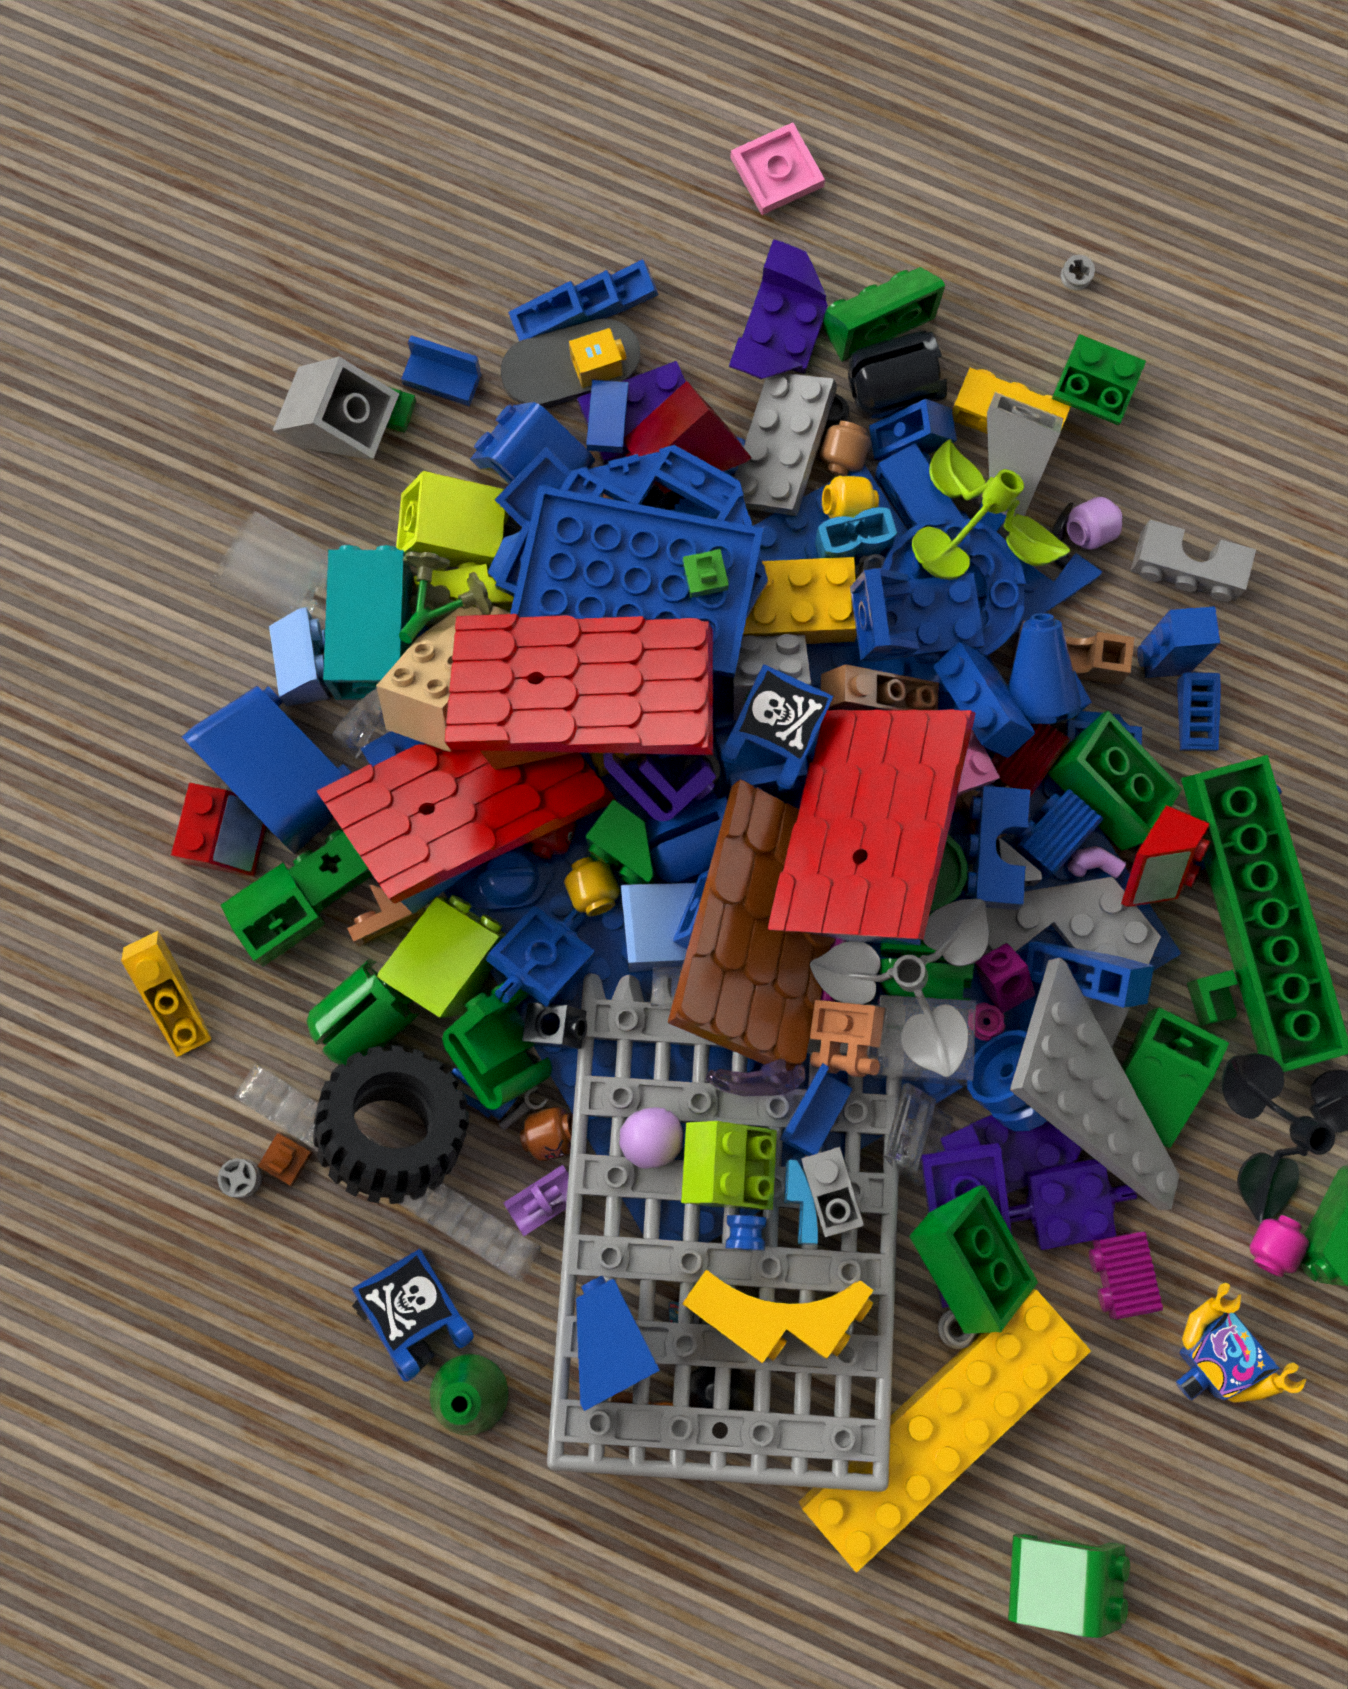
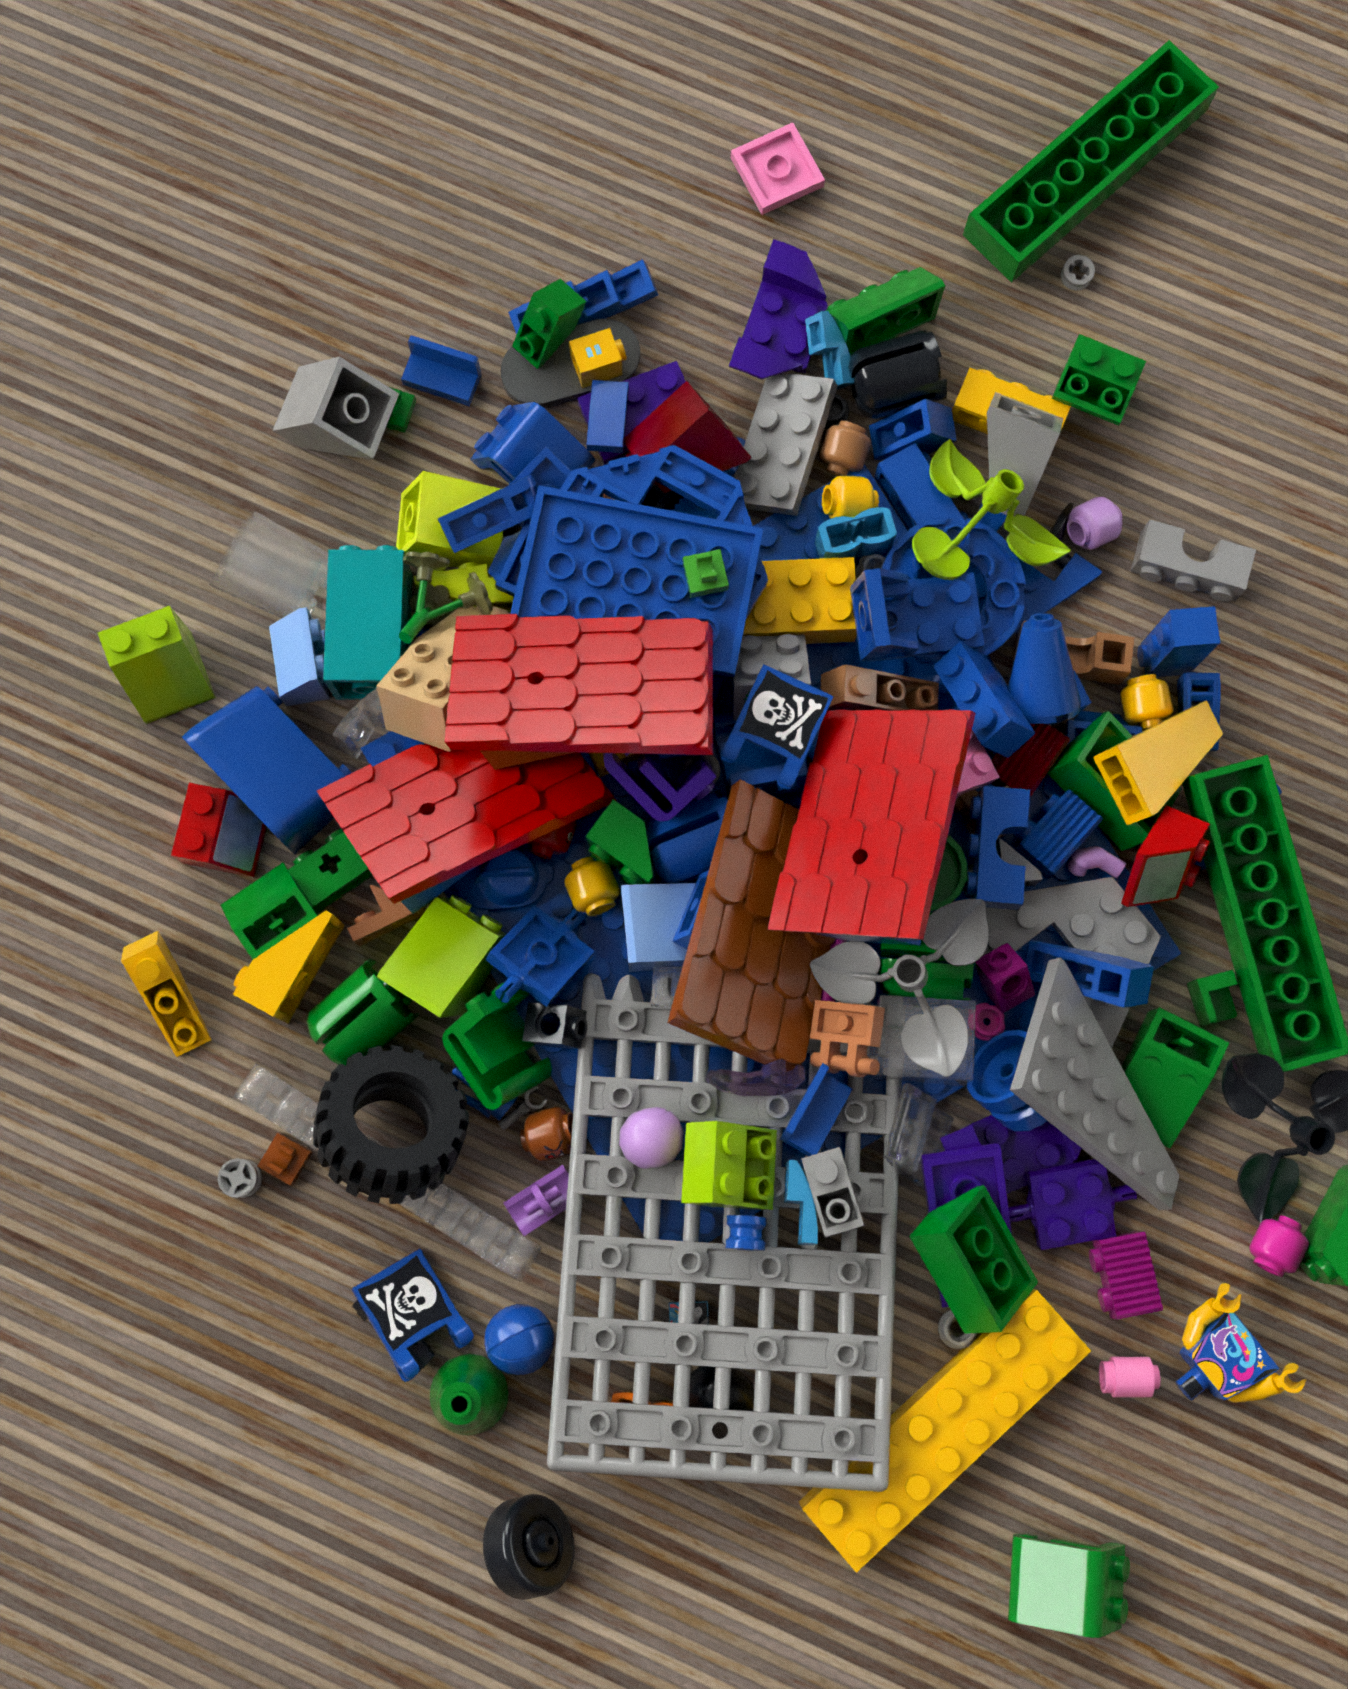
(157, 664): none -> lime slope
(284, 972): none -> yellow slope
(488, 514): none -> blue plate
(519, 1339): none -> blue piece
(528, 1547): none -> black wheel
(548, 322): none -> green slope
(609, 1344): blue slope -> none
(759, 1324): yellow arch -> none
(827, 340): none -> dark azure slope
(1089, 161): none -> green brick
(1129, 1377): none -> bright pink brick
(1146, 701): none -> yellow head
(1157, 761): none -> yellow slope

